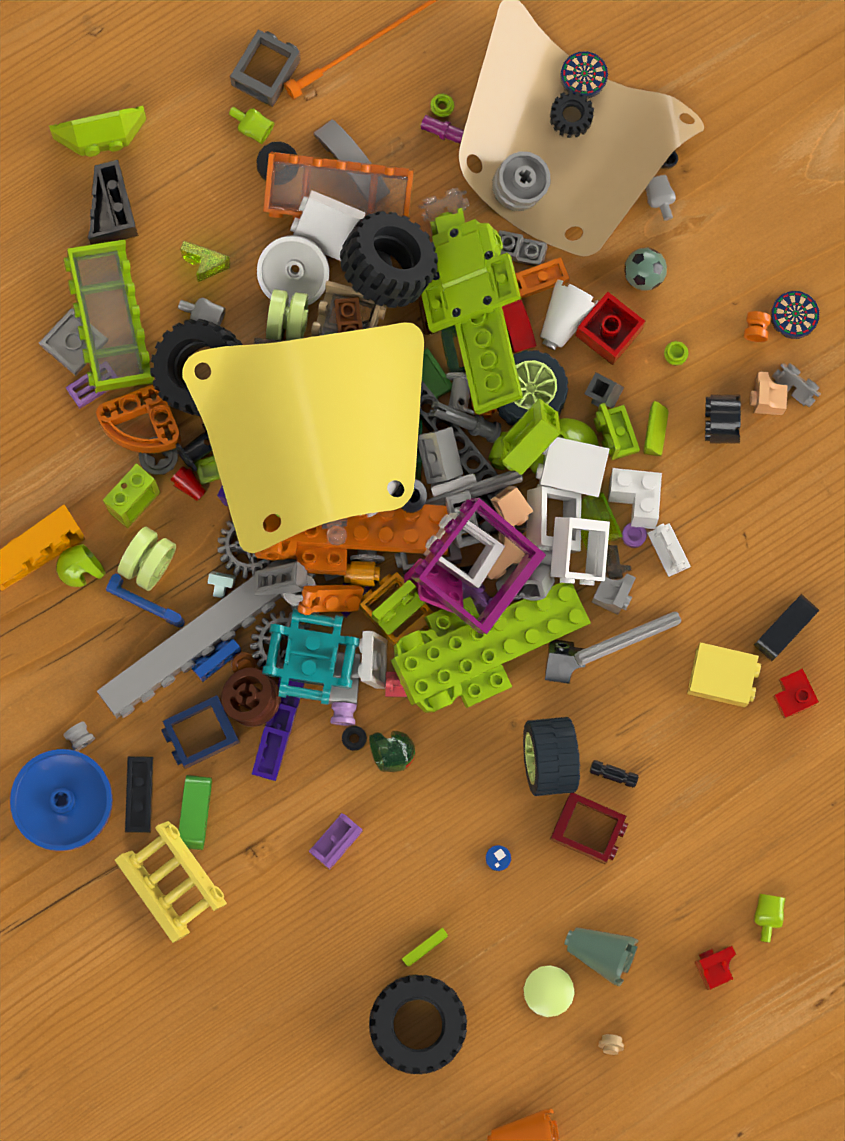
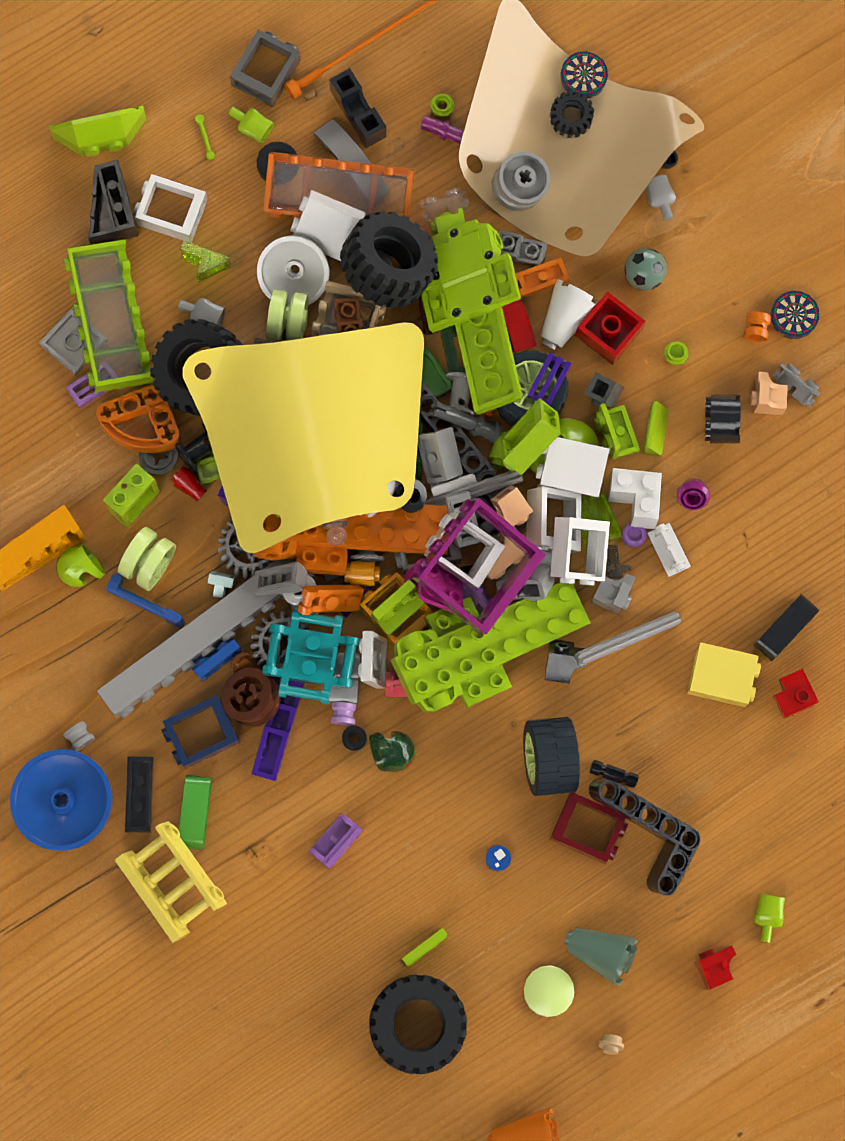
(192, 219): none -> white window
(199, 119): none -> lime hinge
(363, 119): none -> black arch
(558, 362): none -> dark purple tile
(653, 823): none -> black beam
(693, 494): none -> magenta cone

